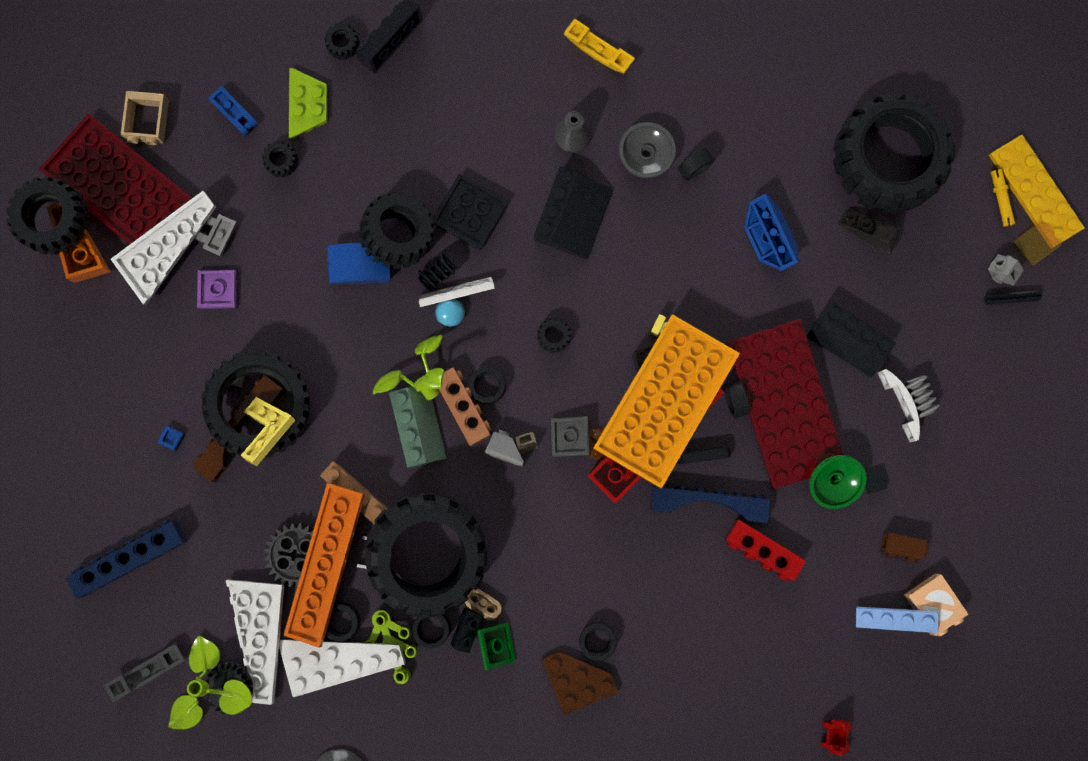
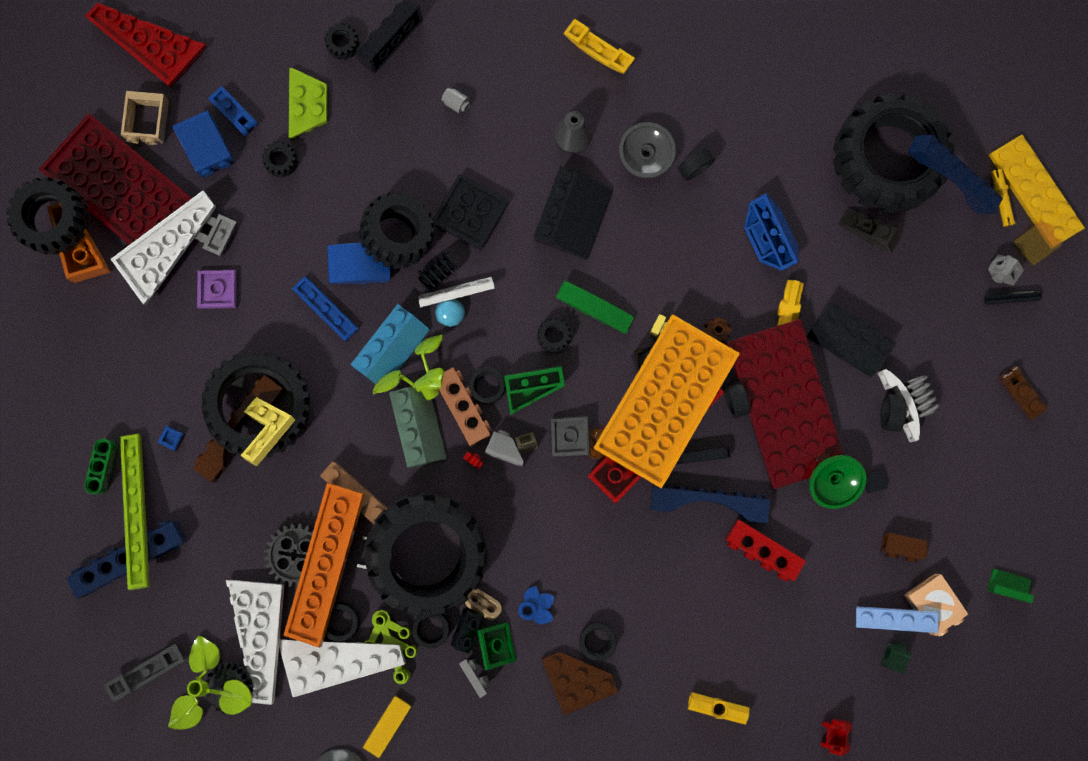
(93, 472): none -> green beam
(134, 512): none -> lime tile
(153, 46): none -> red wing
(204, 144): none -> blue slope
(325, 308): none -> blue tile
(387, 726): none -> yellow tile
(390, 344): none -> dark azure slope
(455, 100): none -> light grey brick
(470, 669): none -> light grey plate
(474, 459): none -> red plate
(531, 386): none -> green wedge
(539, 604): none -> blue plate
(594, 307): none -> green slope
(721, 326): none -> reddish brown brick
(730, 711): none -> yellow piece
(790, 304): none -> yellow piece
(893, 413): none -> black tyre
(896, 657): none -> clear green brick
(937, 156): none -> dark blue arch
(1010, 586): none -> green panel
(1023, 393): none -> reddish brown plate

